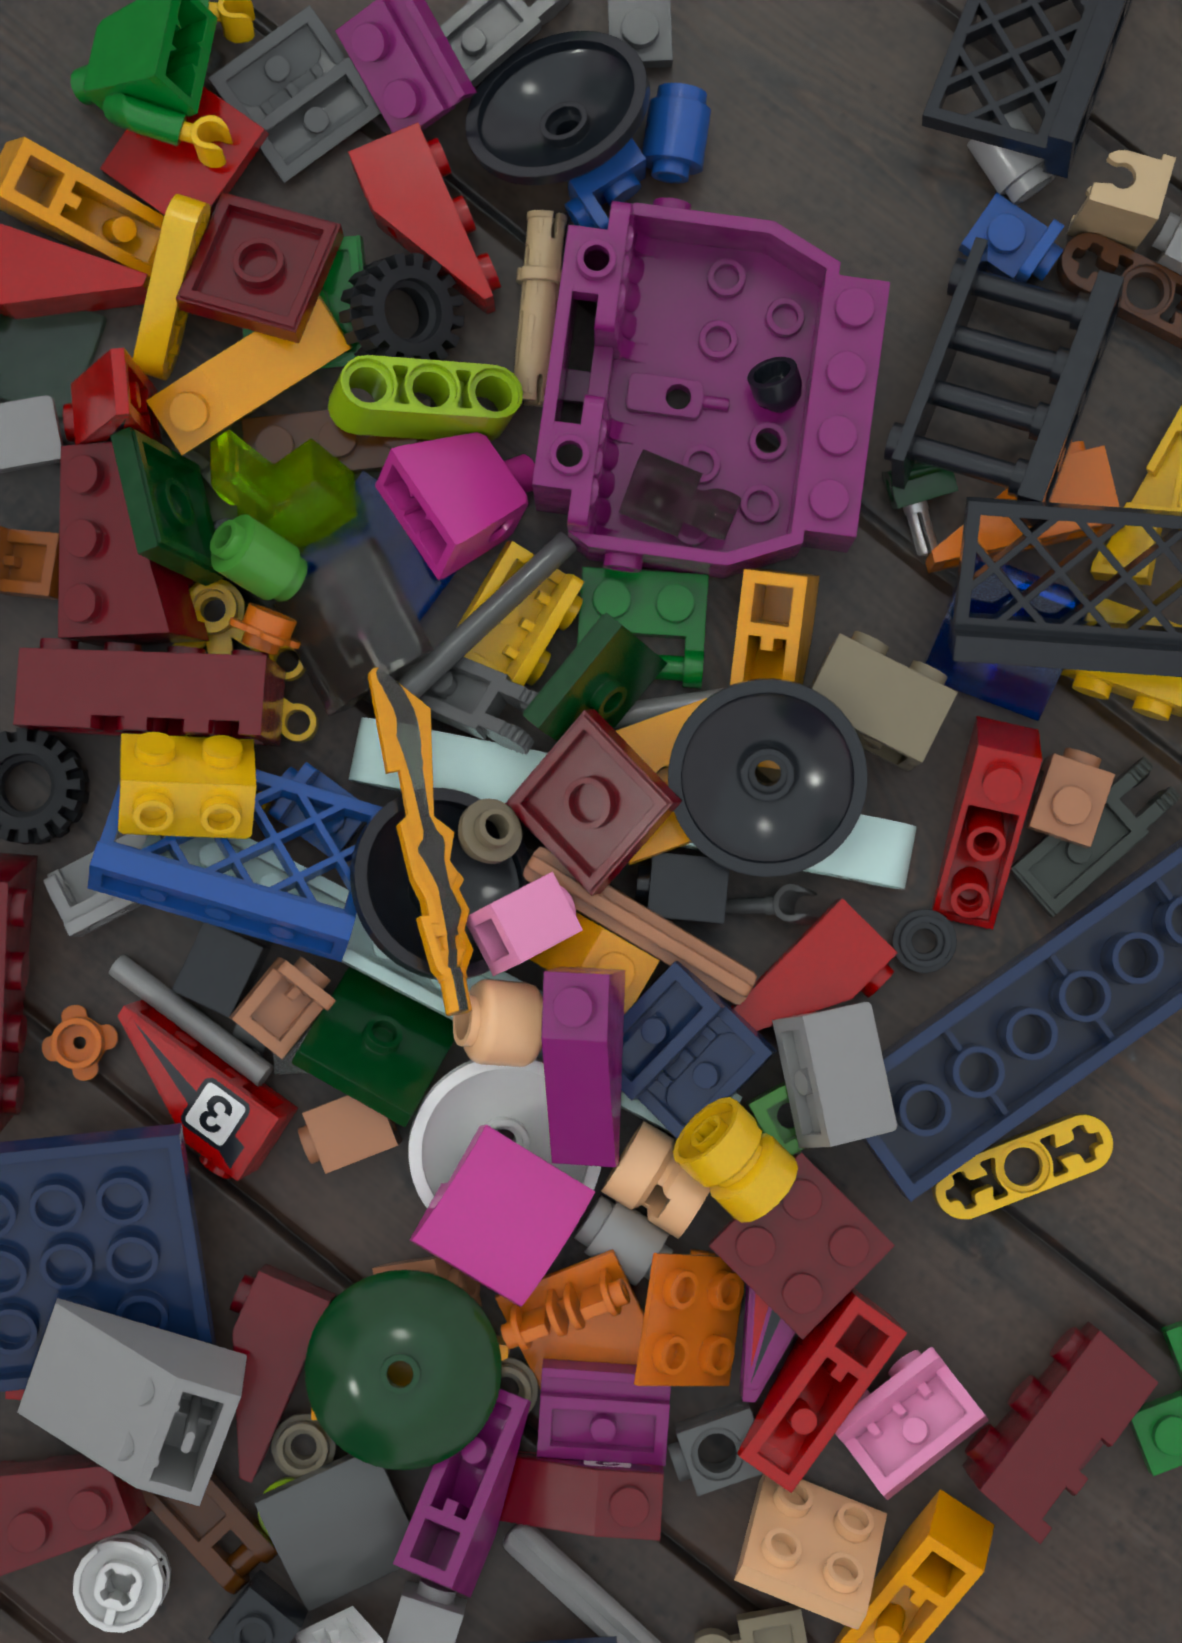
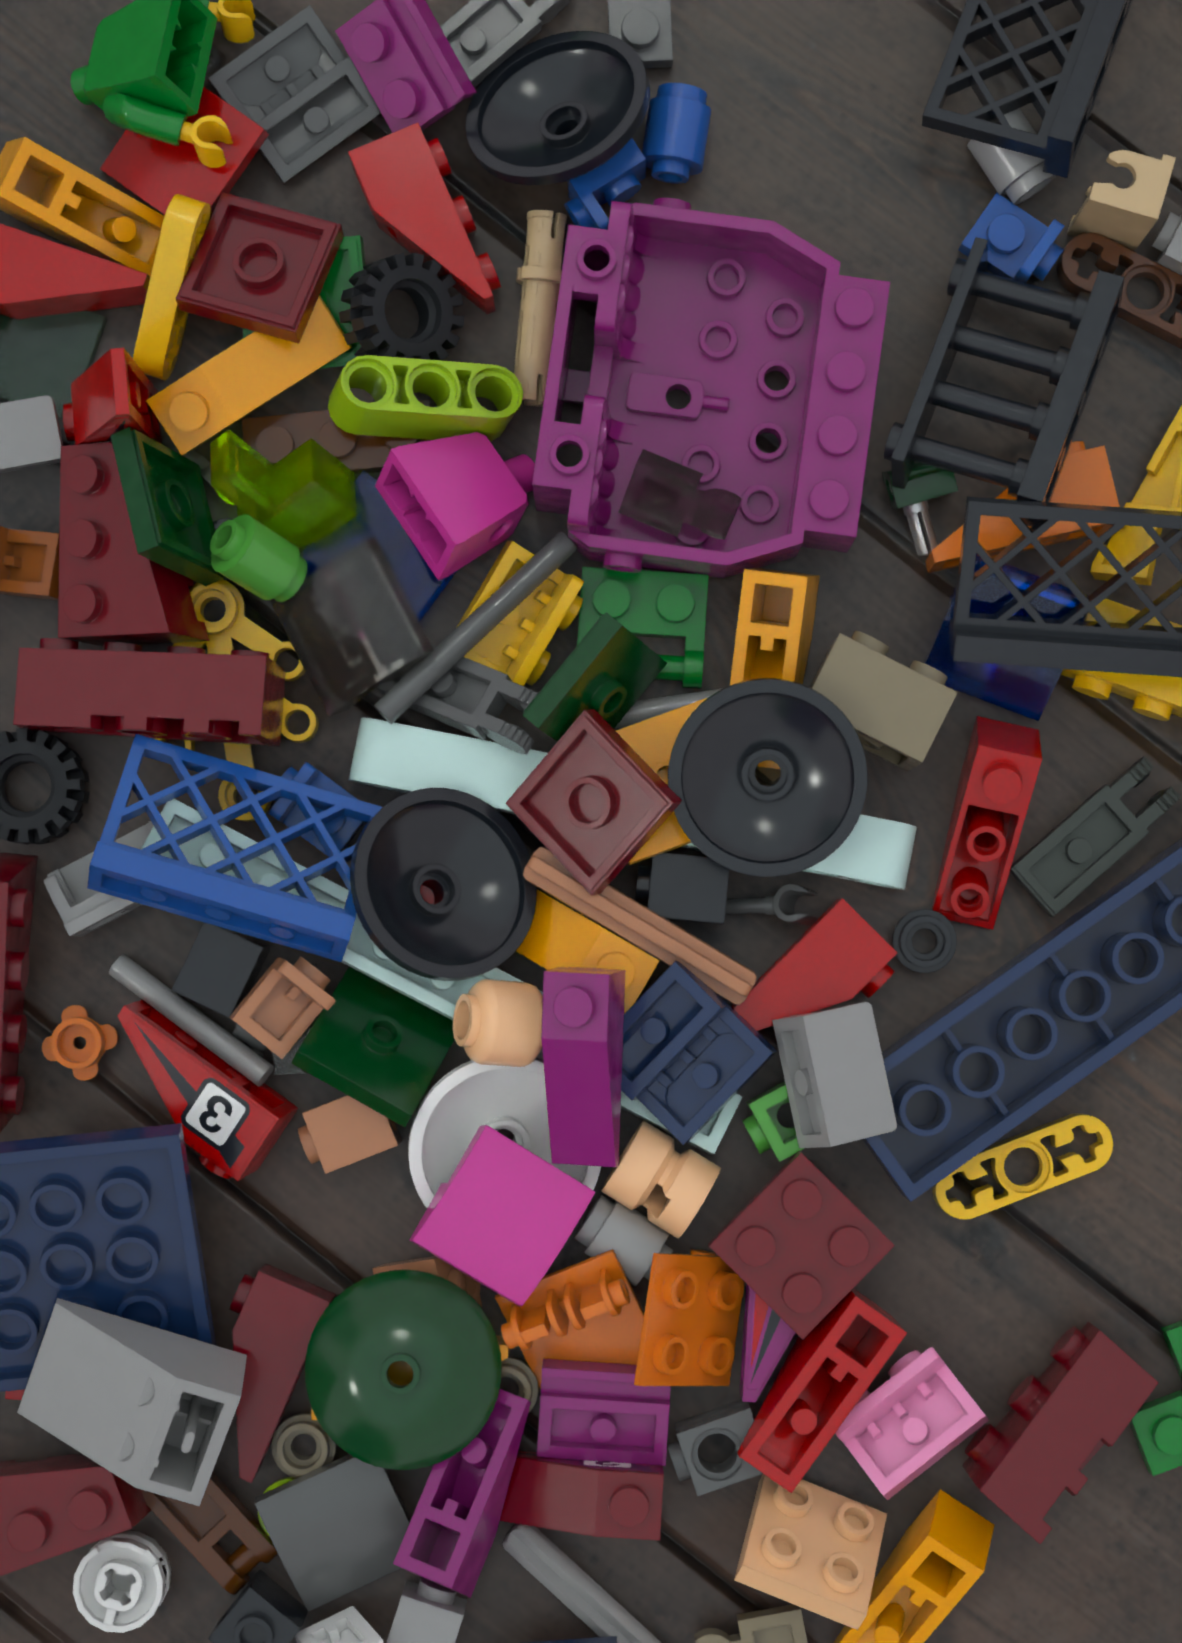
(186, 786): yellow bracket -> none
(266, 629): orange plate -> none
(424, 840): light orange sword -> none
(476, 840): dark tan plate -> none
(524, 923): bright pink brick -> none
(737, 1161): yellow wheel -> none
(776, 384): black hinge -> none
(1071, 797): nougat bracket -> none

